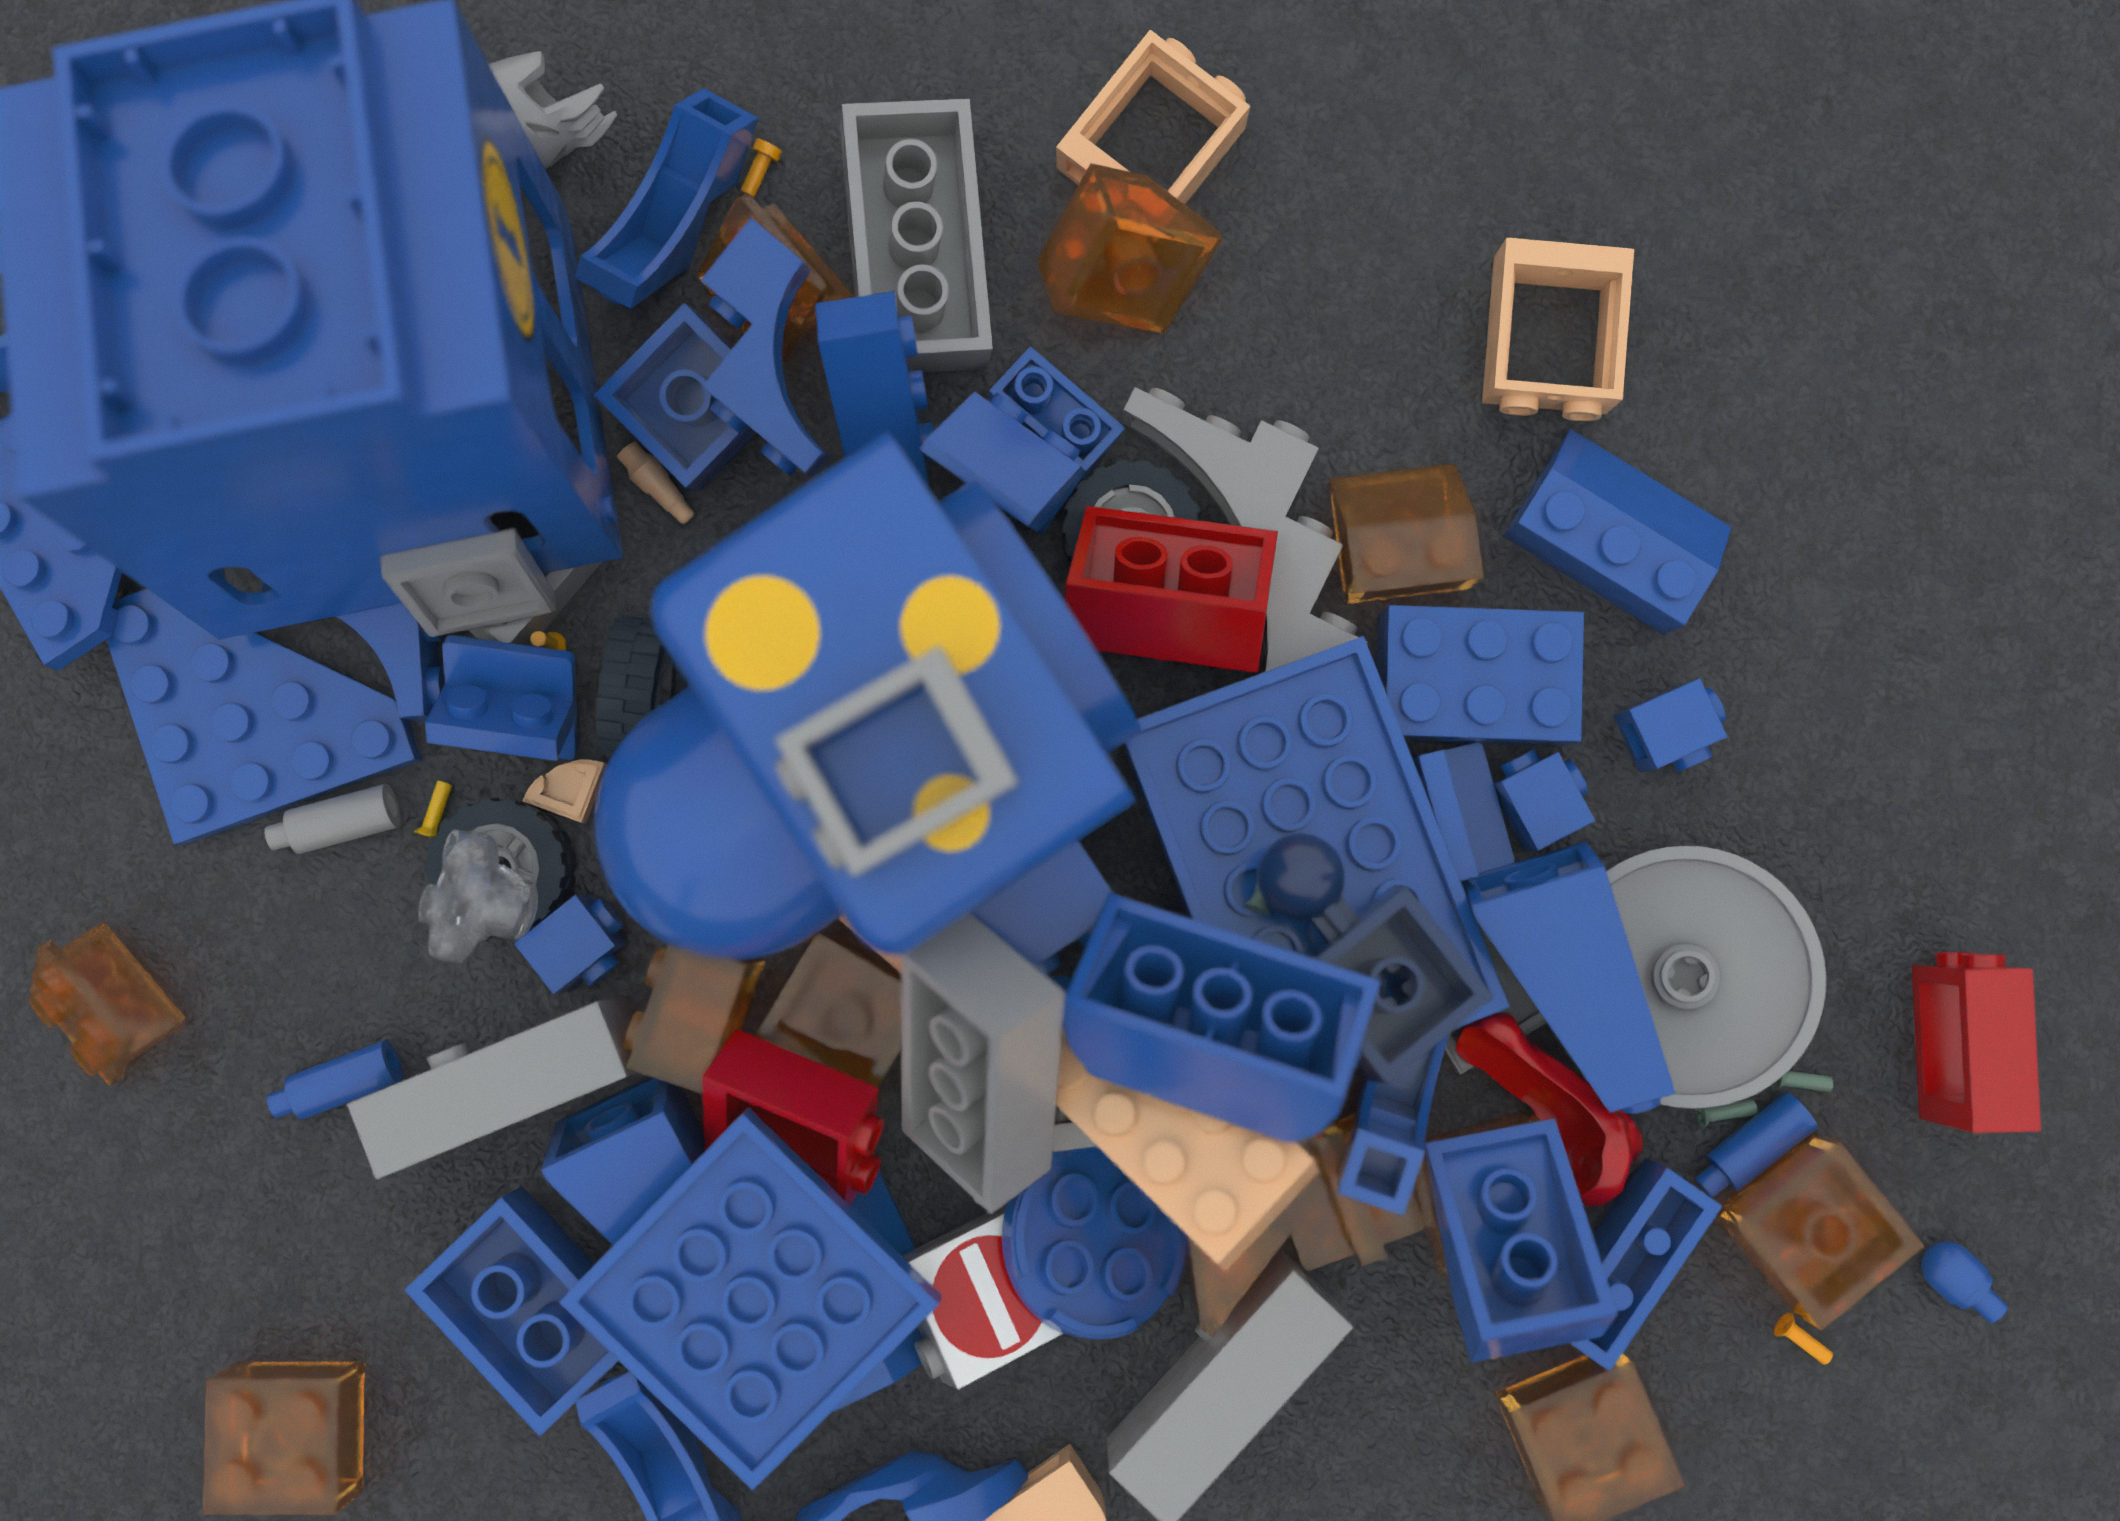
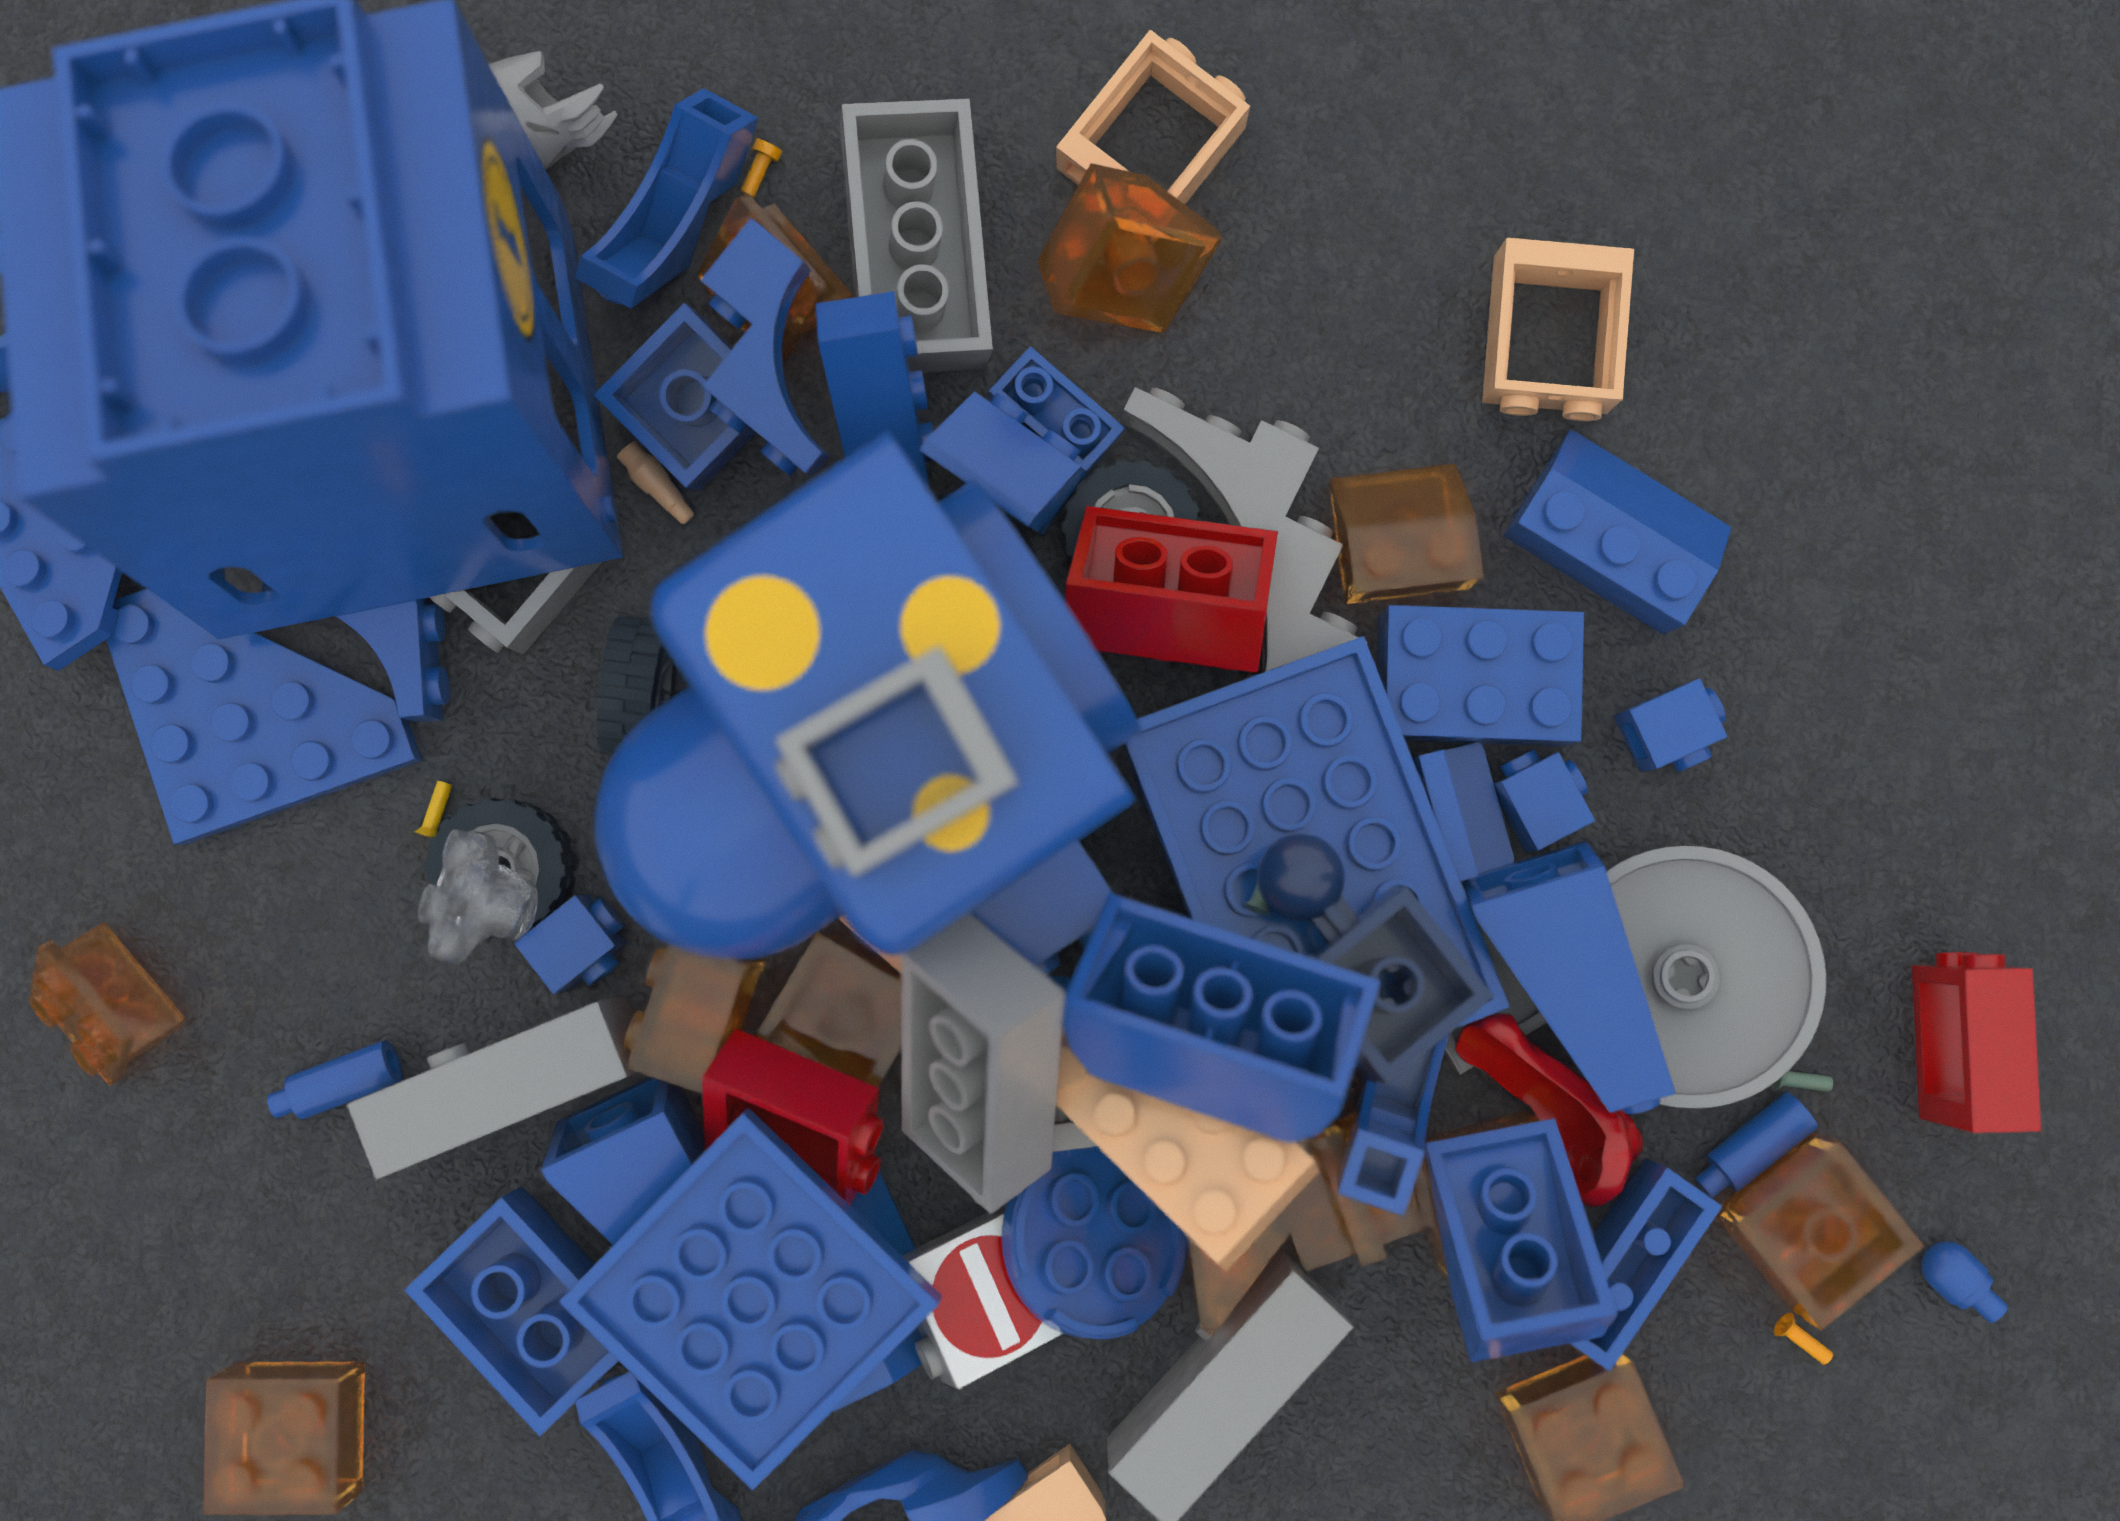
(336, 820): light grey cylinder -> none
(469, 583): light grey tile -> none
(506, 699): blue bracket -> none
(548, 640): light orange piece -> none
(568, 789): light nougat tile -> none
(1724, 1112): sand green piece -> none

